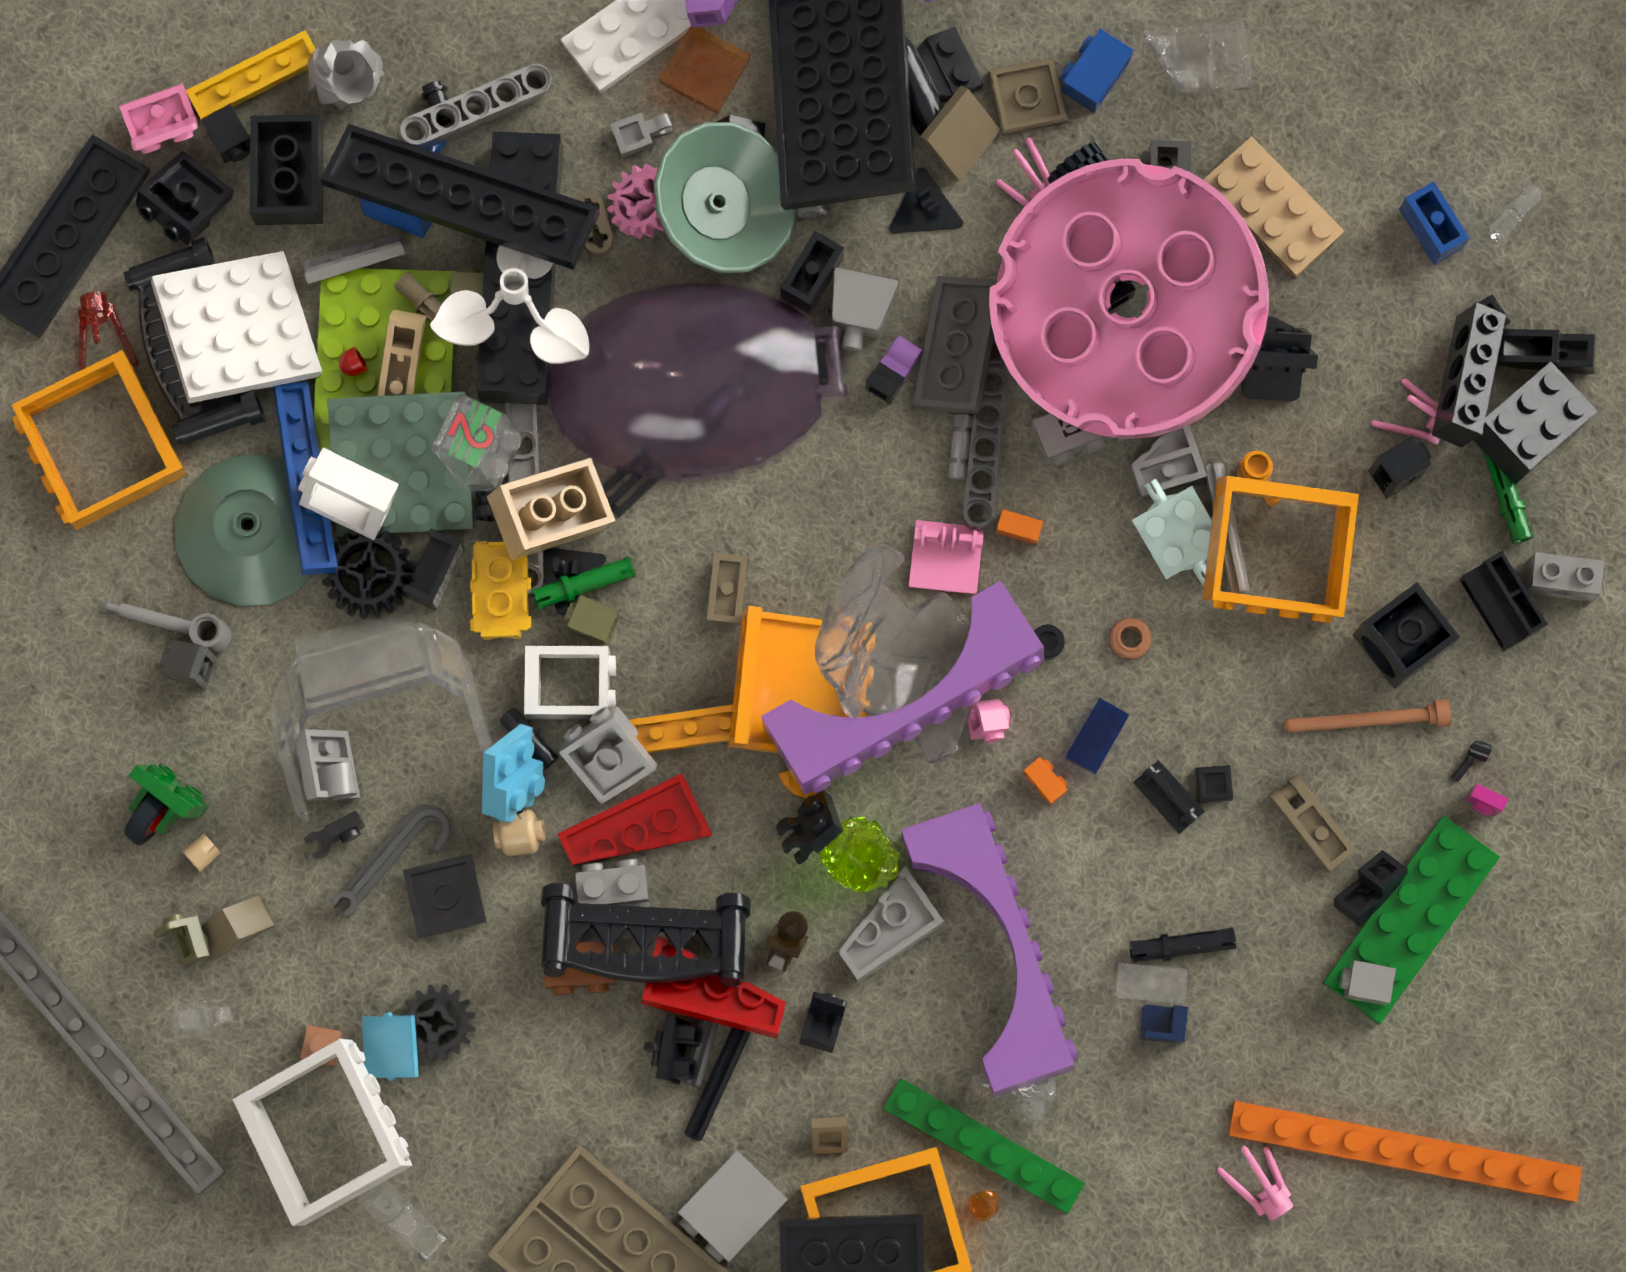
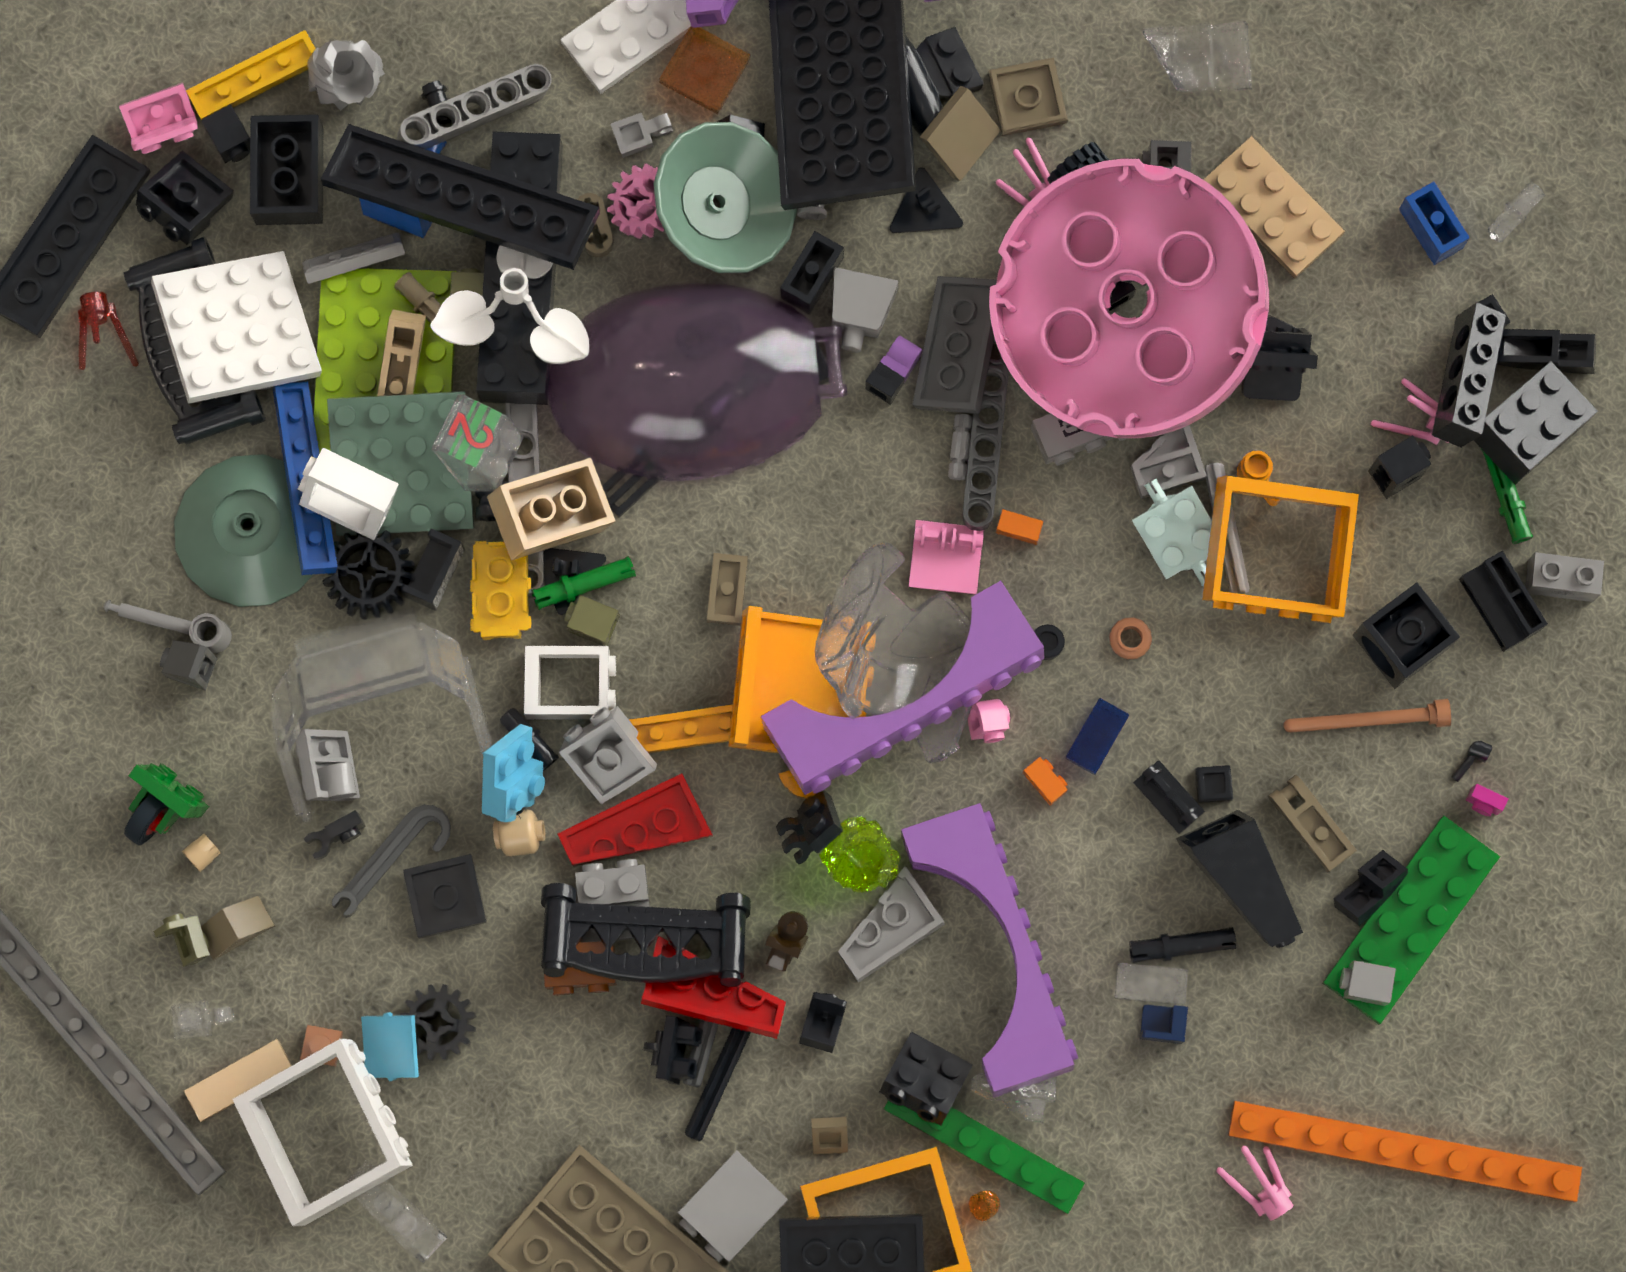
(70, 386): light orange window -> none
(220, 1089): none -> tan tile
(352, 362): red hinge -> none
(925, 1079): none -> black plate
(1096, 70): blue brick -> none
(1241, 868): none -> black slope

